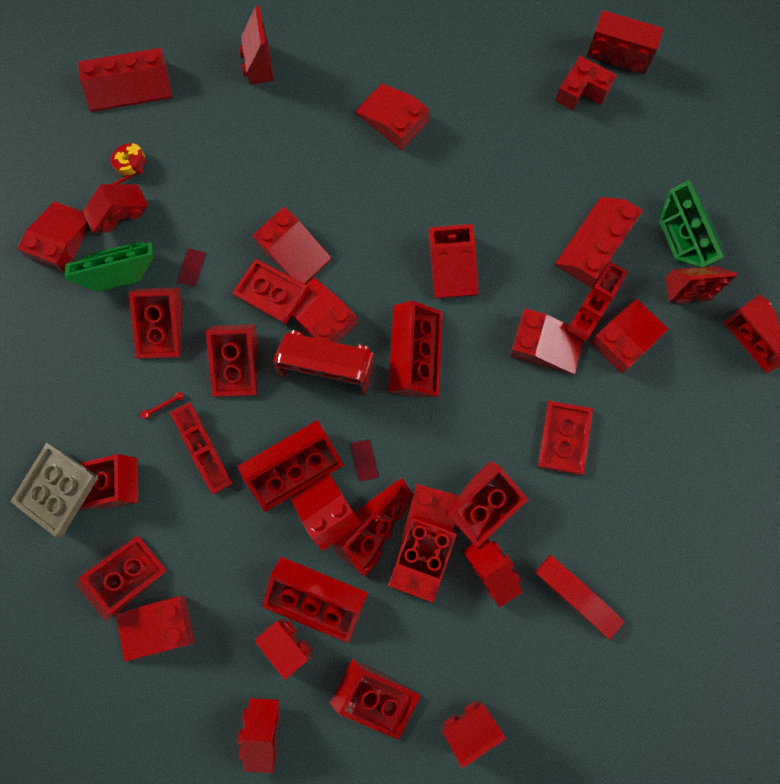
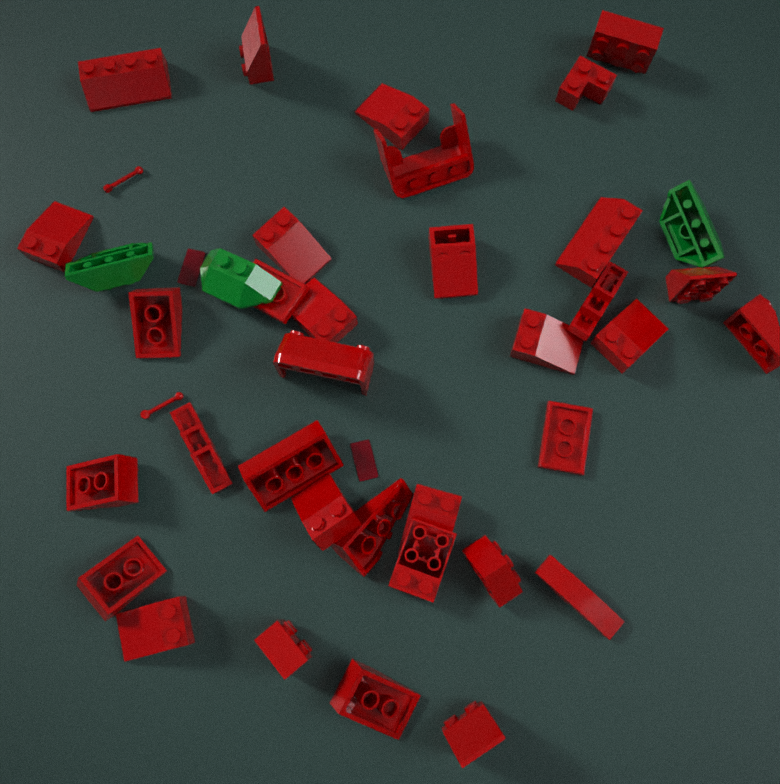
(54, 490): dark tan plate -> none
(114, 203): red brick -> none
(127, 159): piece -> none
(233, 359): red slope -> none
(237, 280): none -> green wedge
(259, 734): red brick -> none
(314, 599): red slope -> none
(415, 350): red slope -> none
(431, 167): none -> red windscreen
(486, 503): red slope -> none

